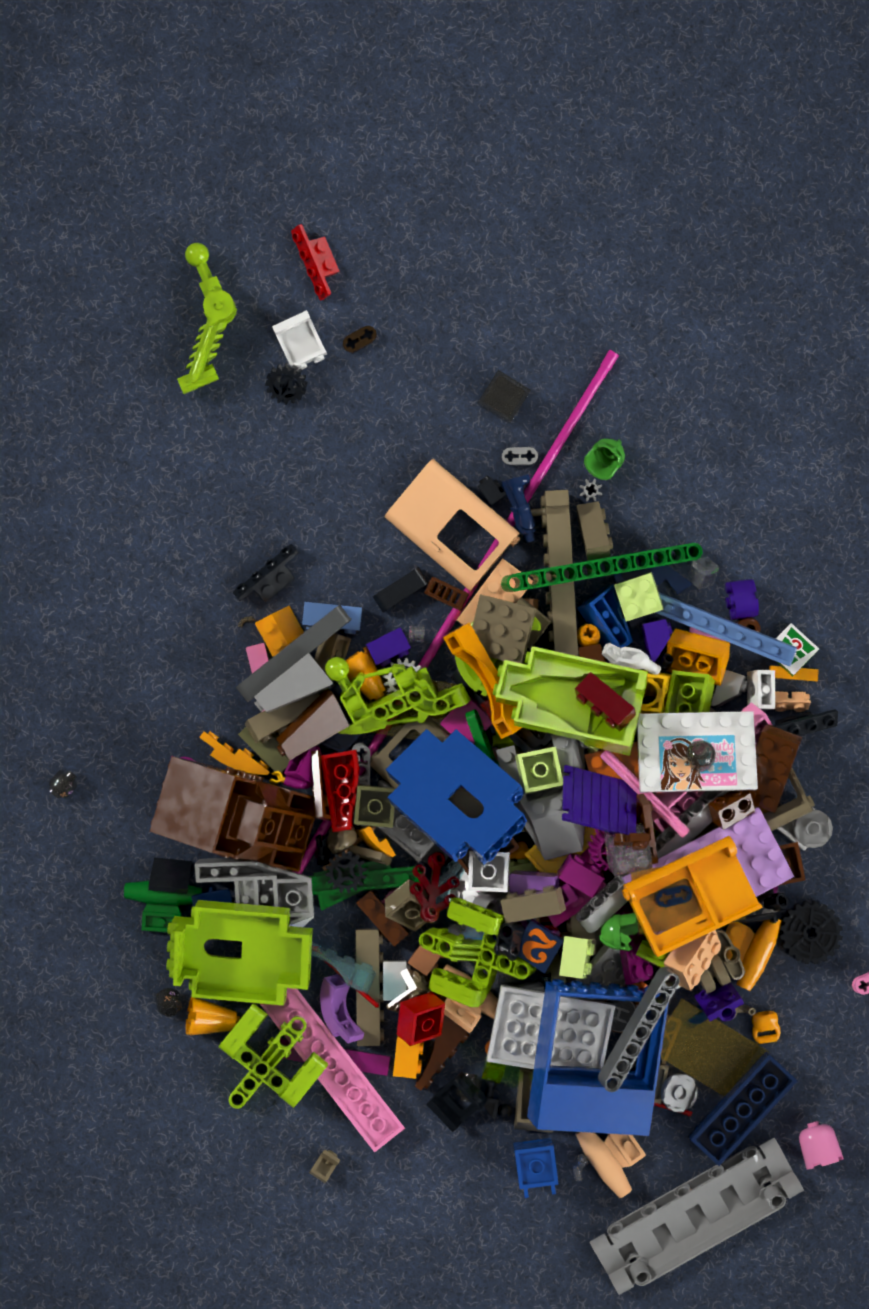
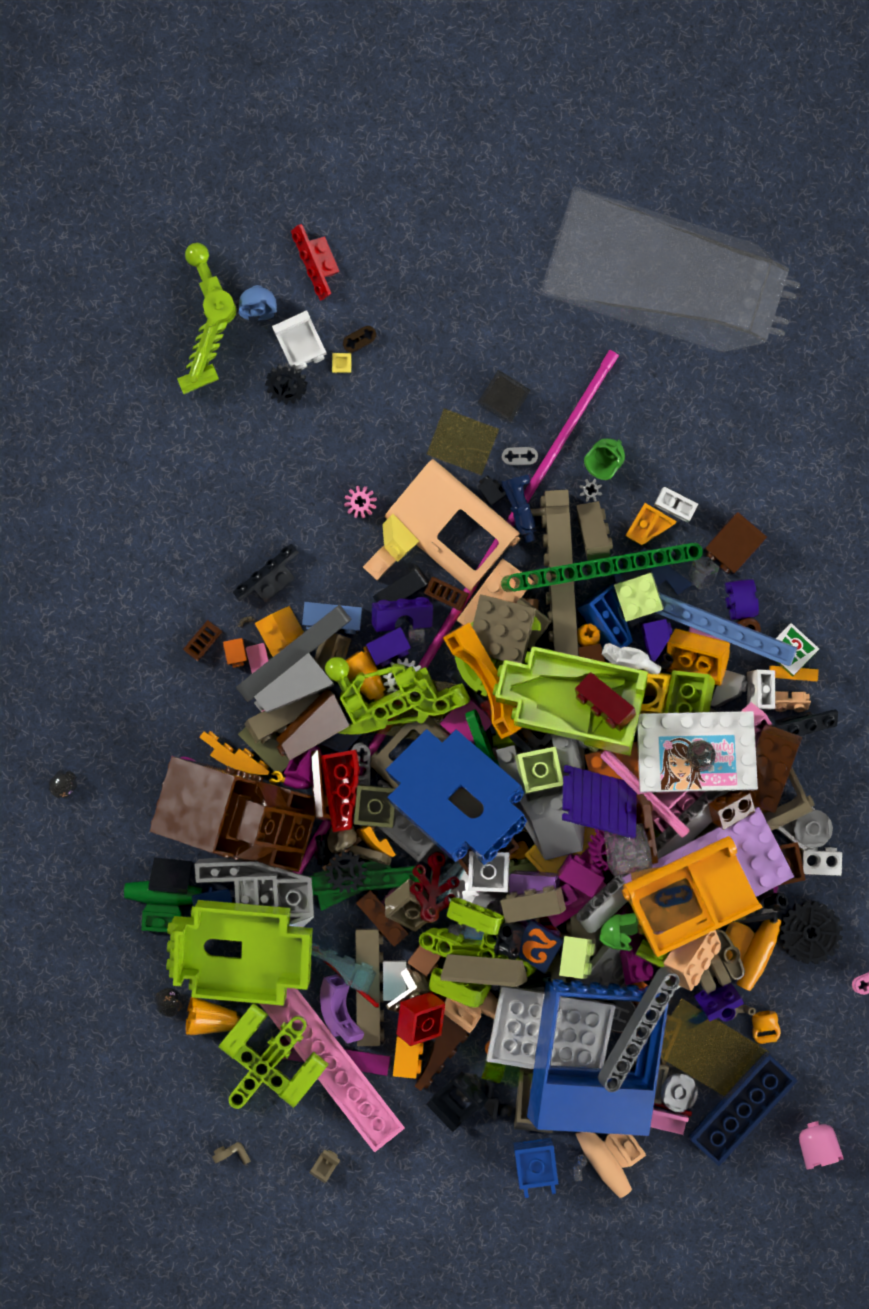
(192, 653): none -> reddish brown slope
(222, 1153): none -> dark tan plate
(235, 652): none -> orange brick
(257, 302): none -> medium blue cylinder
(341, 362): none -> light yellow tile
(356, 506): none -> bright pink gear
(379, 563): none -> light nougat slope
(387, 612): none -> dark purple arch
(397, 538): none -> light yellow slope
(462, 441): none -> clear yellow piece
(484, 970): none -> dark tan slope
(635, 840): reddish brown plate -> none
(648, 525): none -> light orange wing
(665, 274): none -> clear windscreen
(669, 1121): none -> bright pink panel
(675, 504): none -> white brick
(696, 1216): light grey panel -> none
(734, 543): none -> reddish brown slope
(821, 866): none -> white brick

